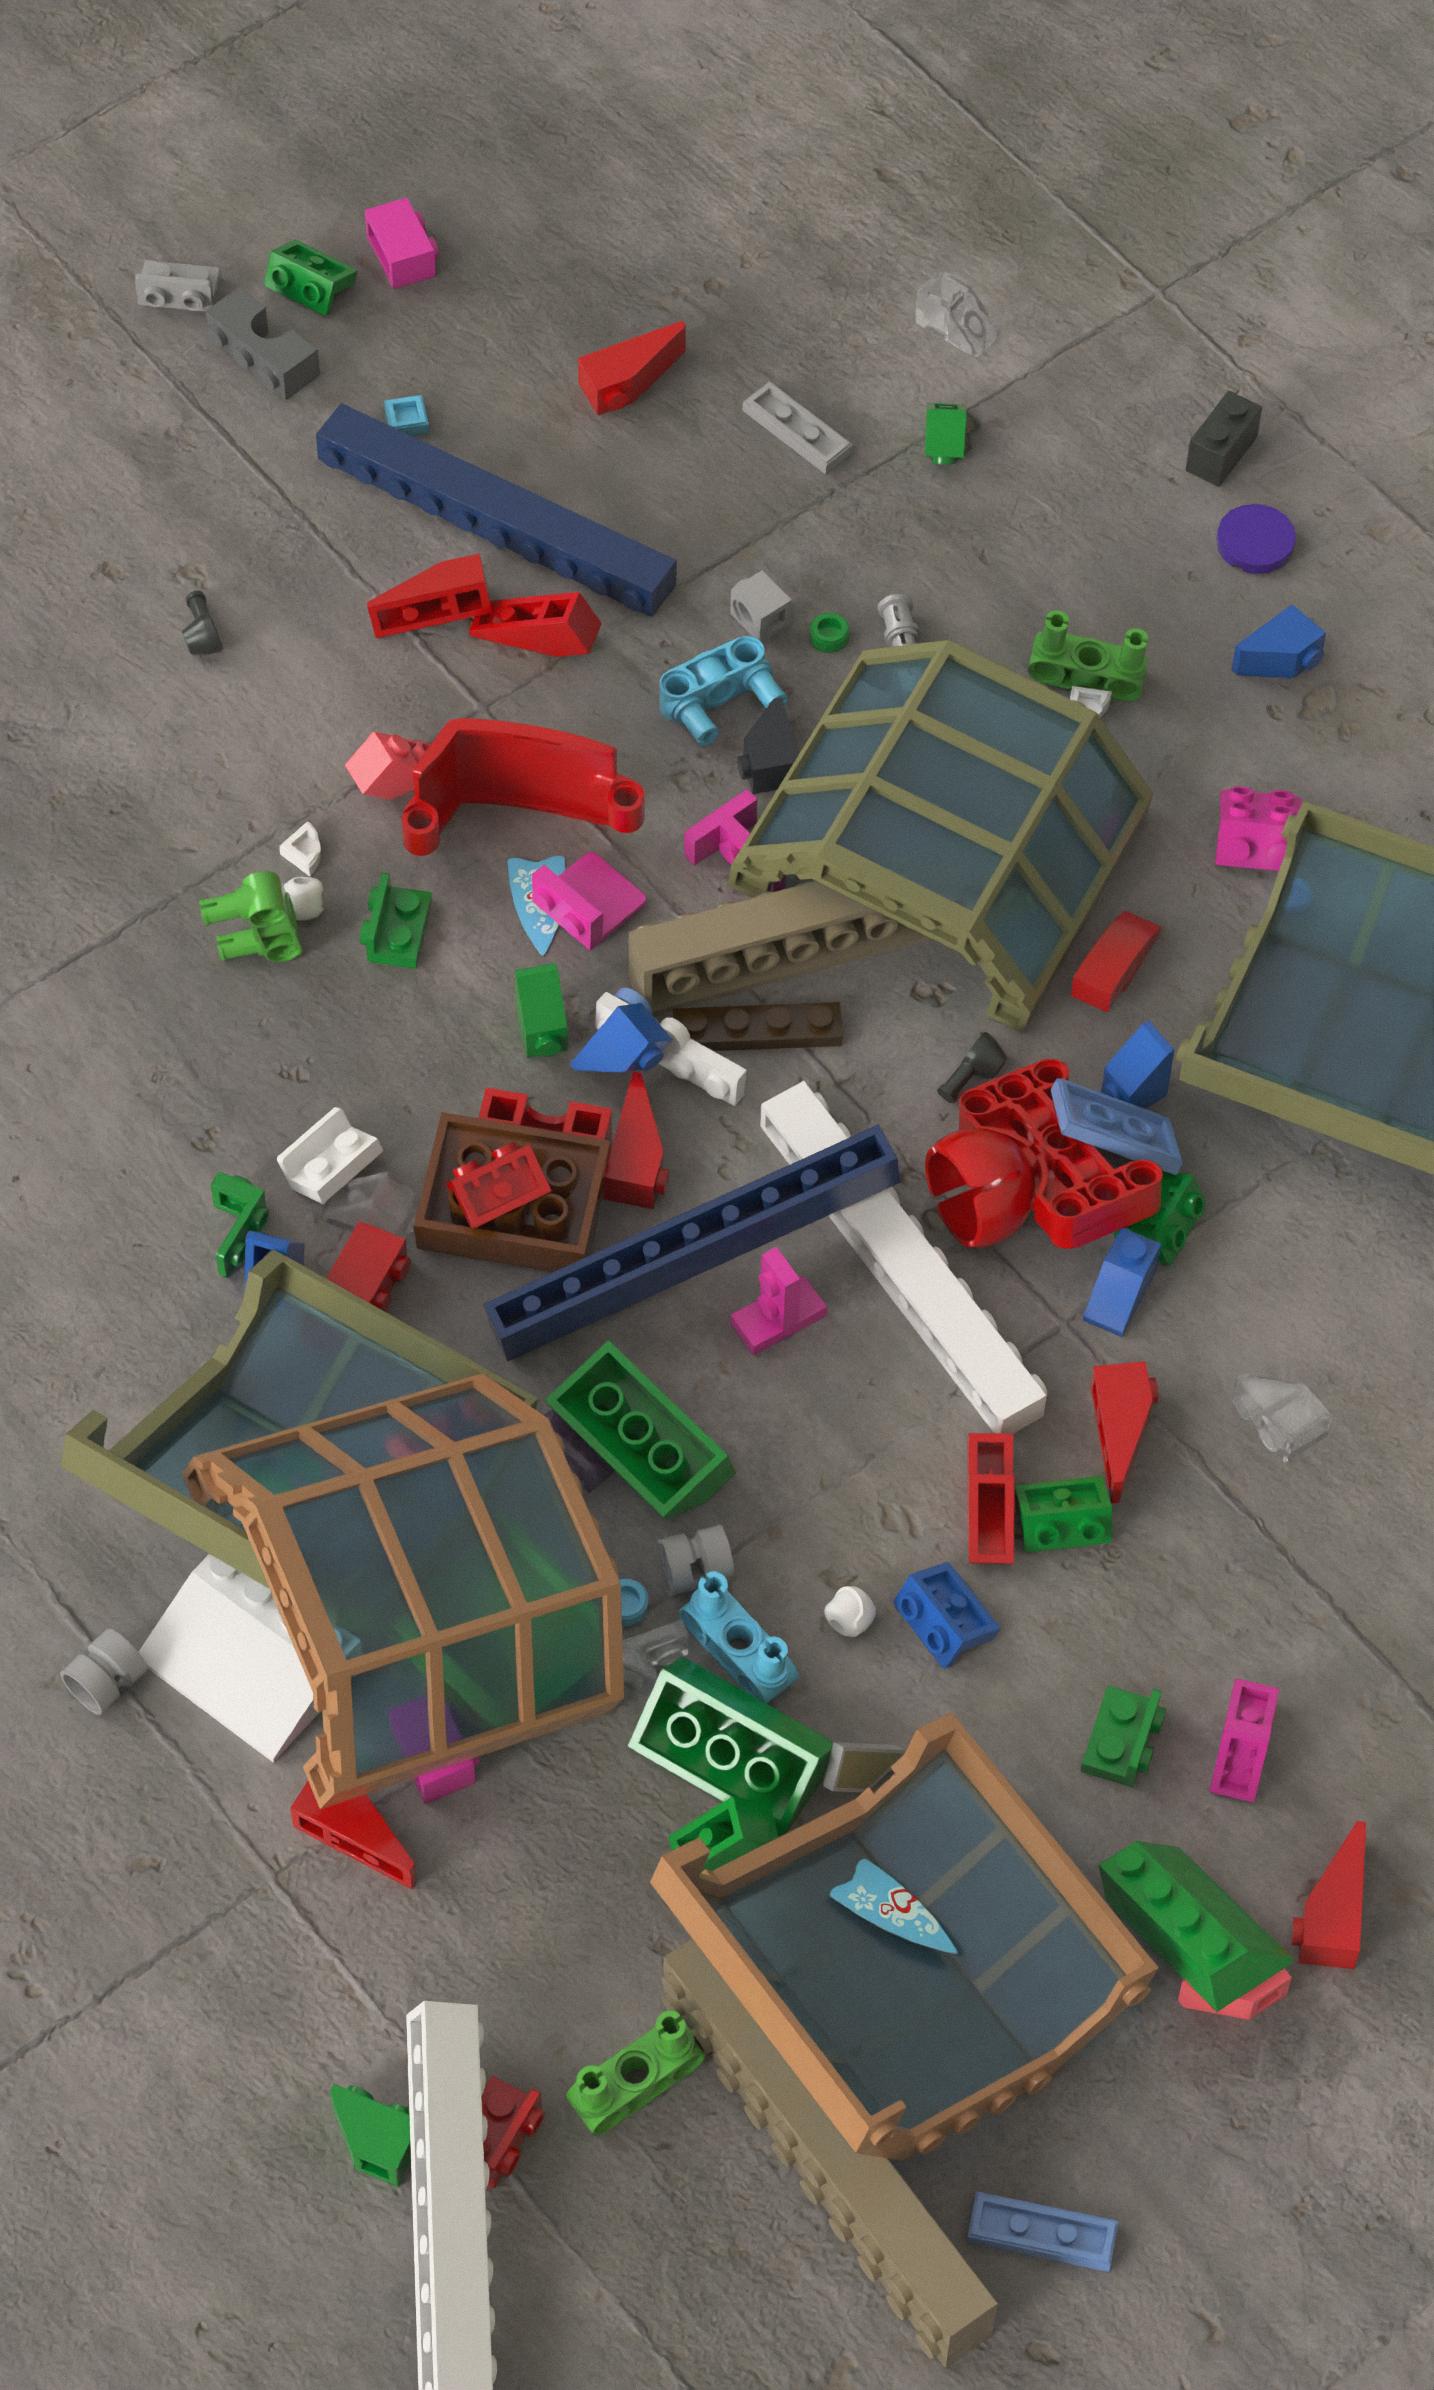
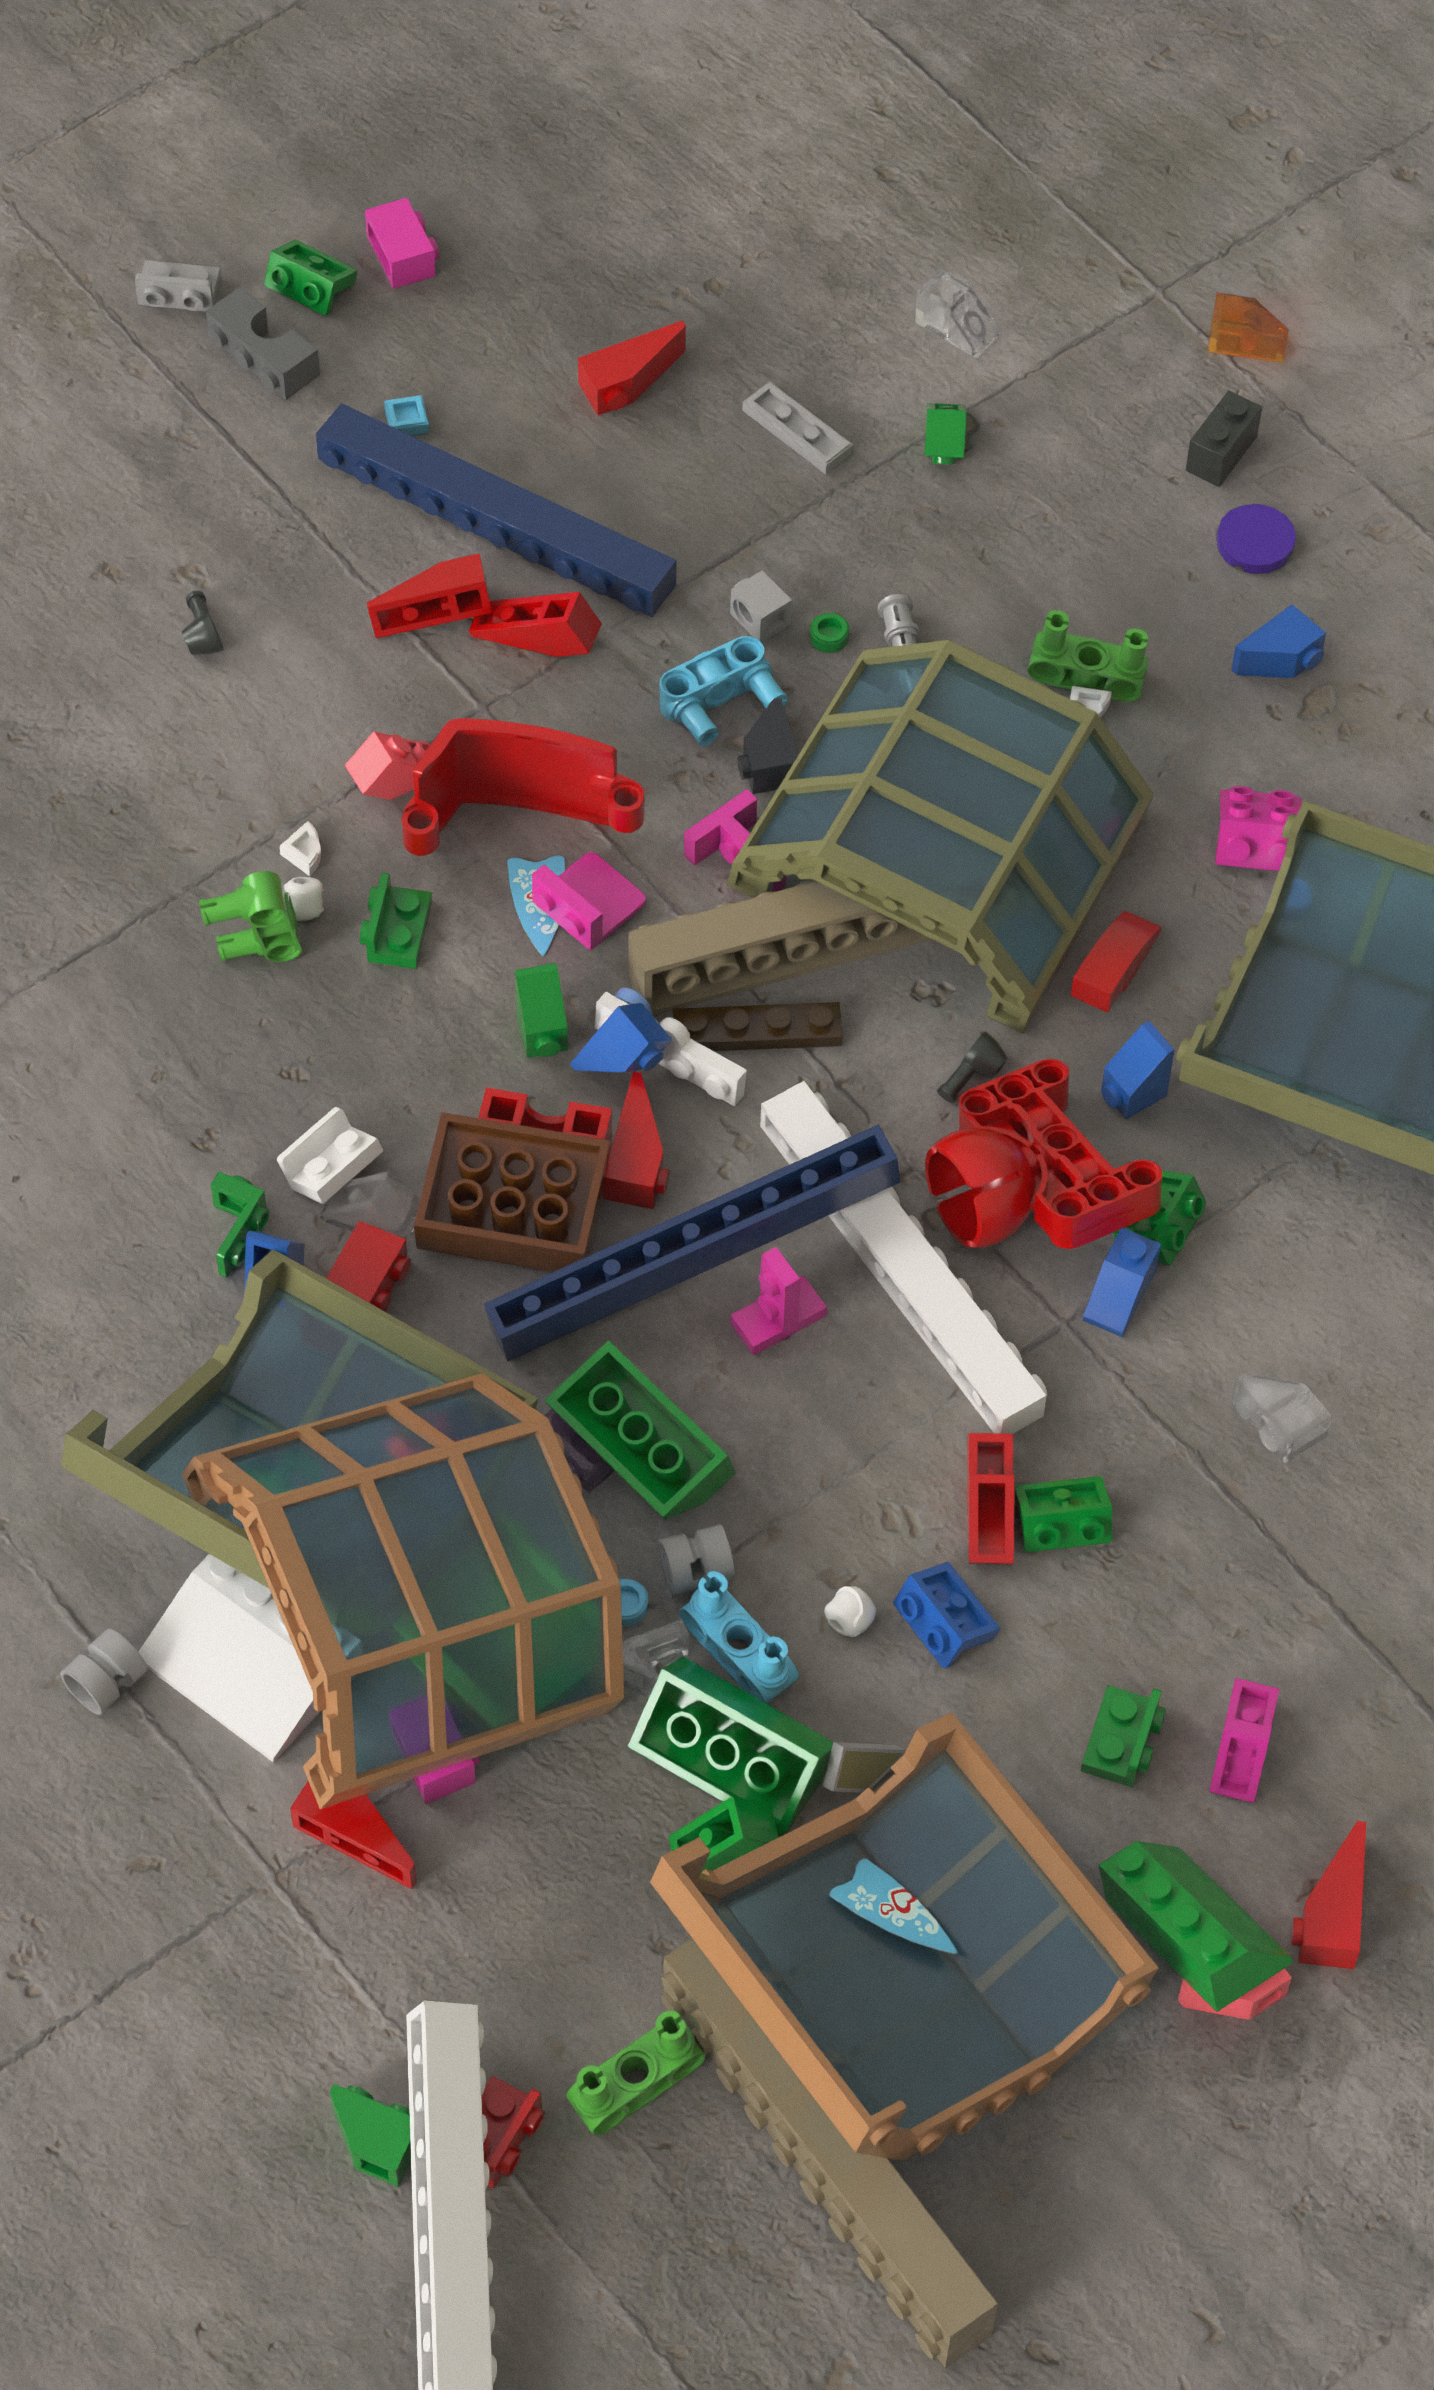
(499, 1185): red bracket -> none
(1042, 2231): medium blue tile -> none
(1115, 1125): medium blue tile -> none
(1122, 1411): red slope -> none
(1246, 329): none -> clear orange slope

